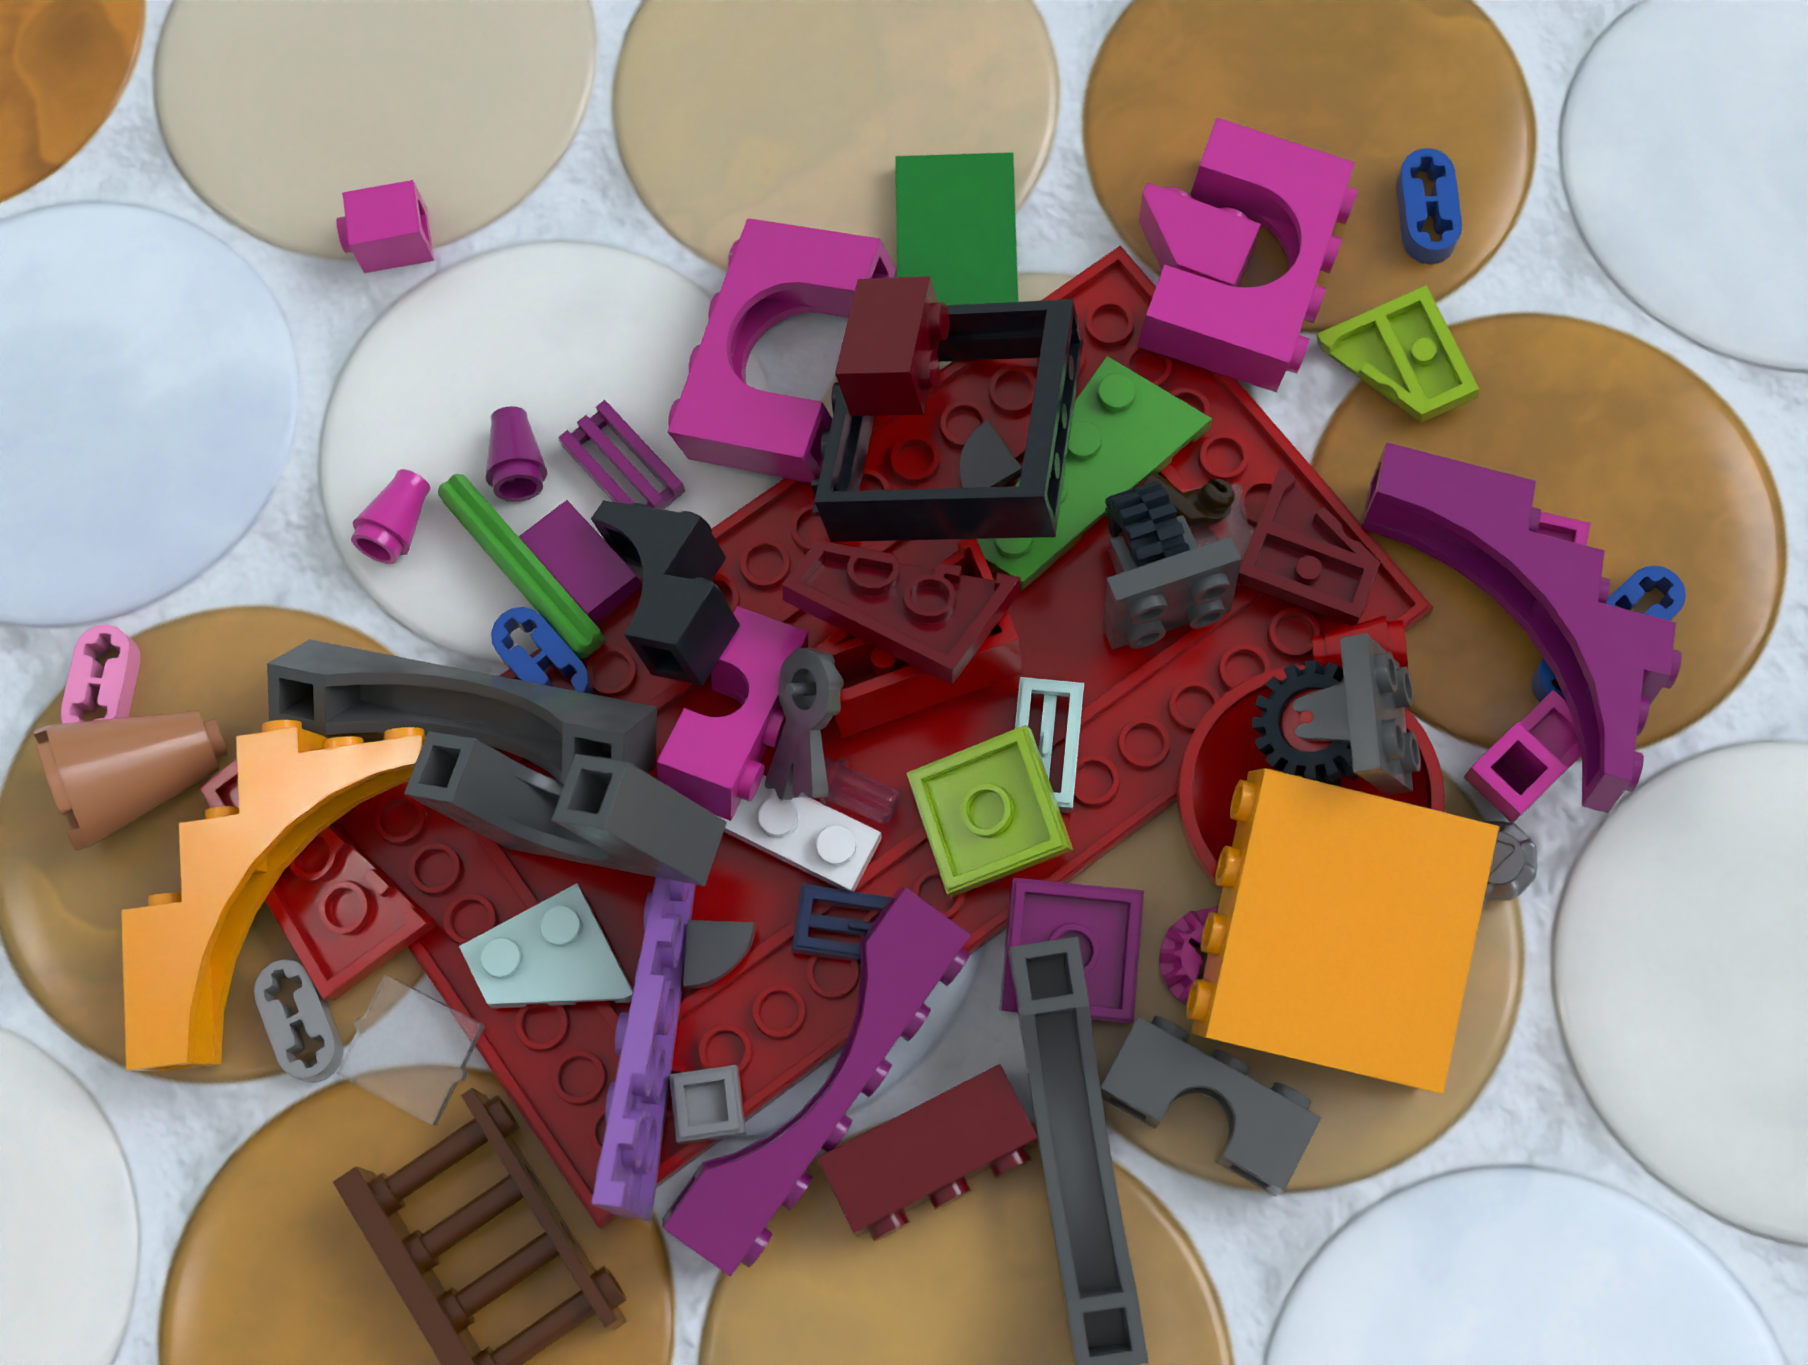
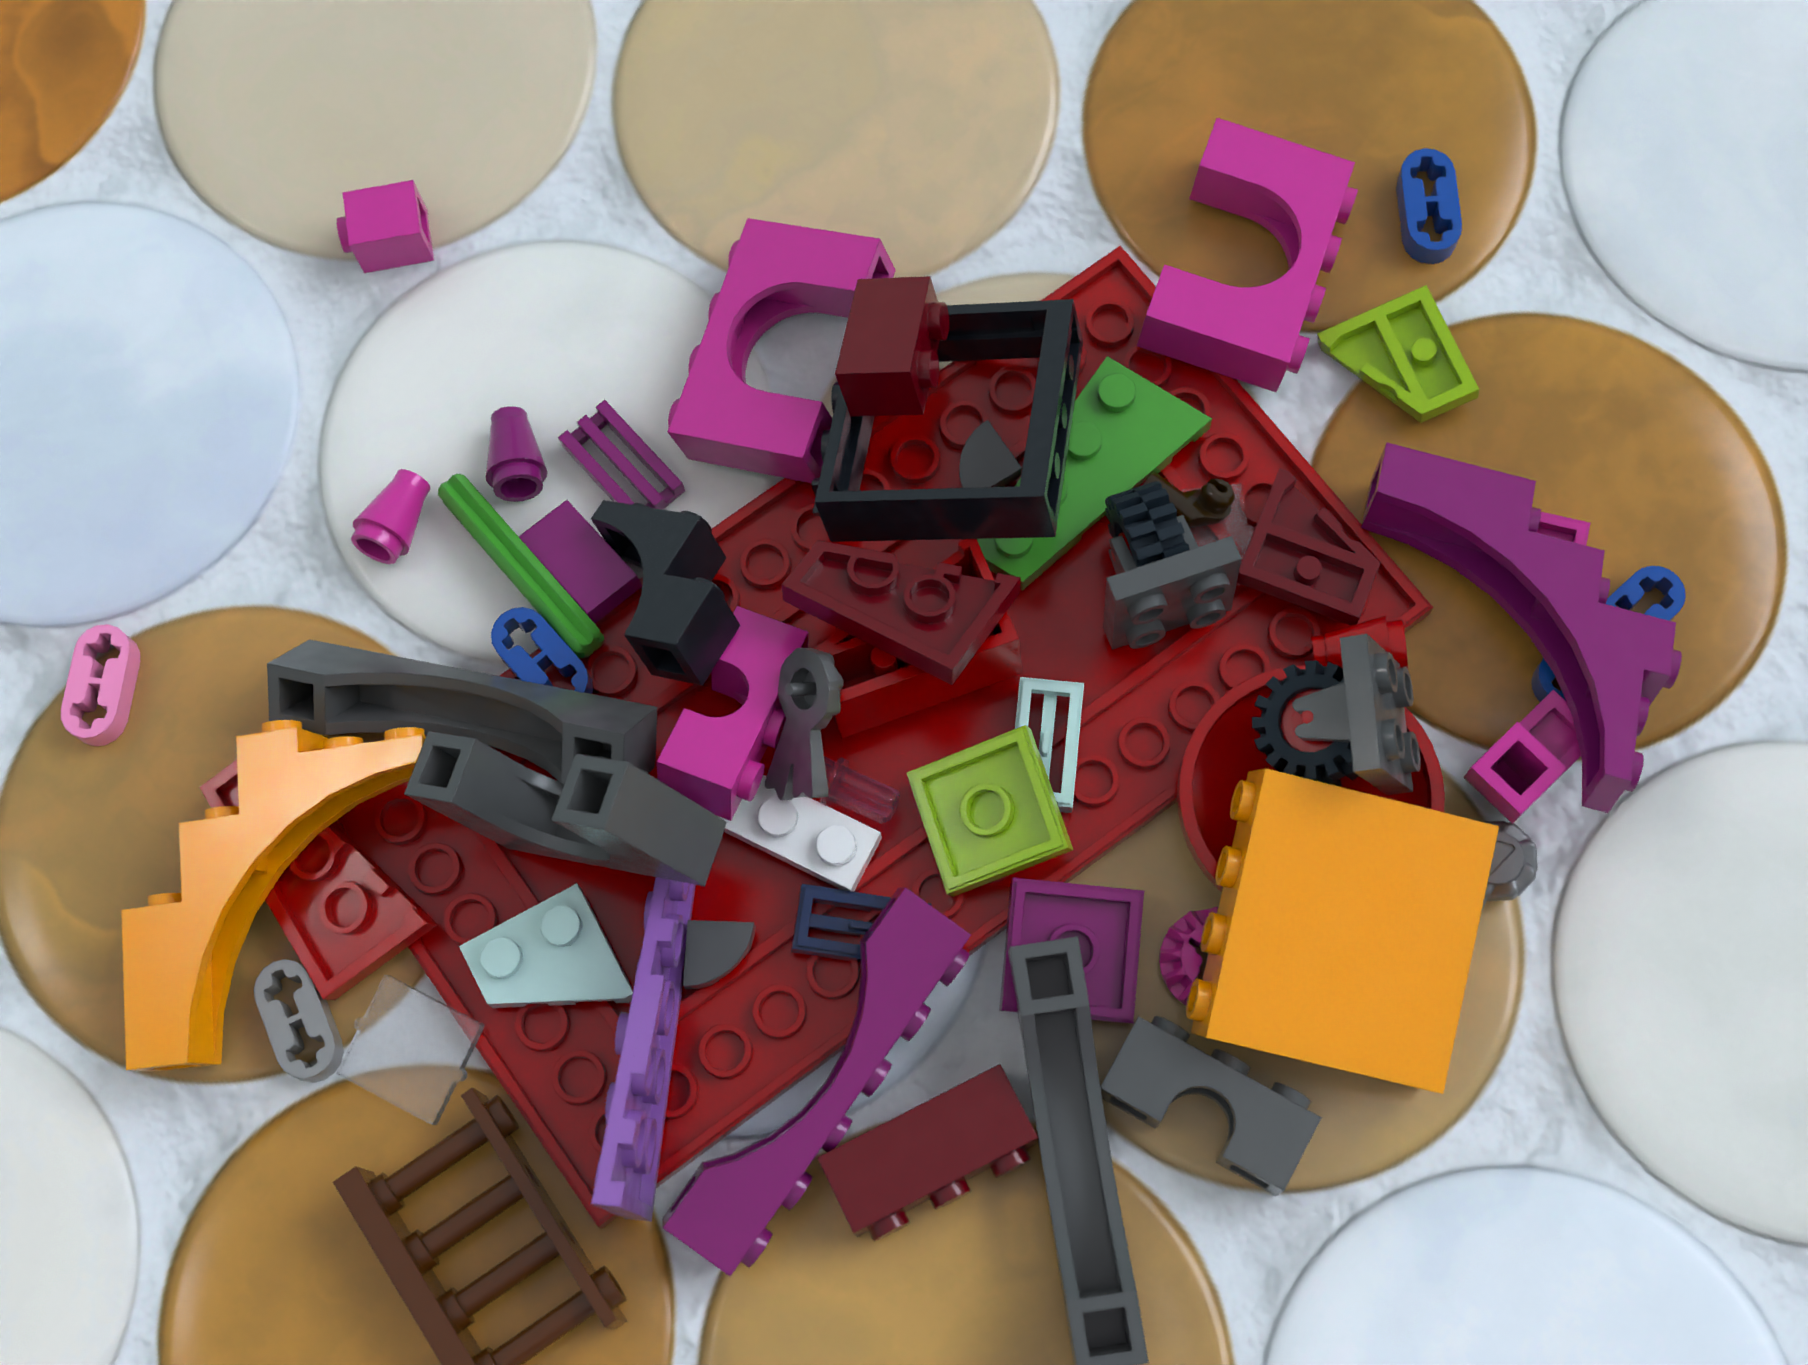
(124, 767): nougat cone -> none
(707, 1104): light grey tile -> none
(958, 225): green tile -> none
(1197, 235): dark pink slope -> none

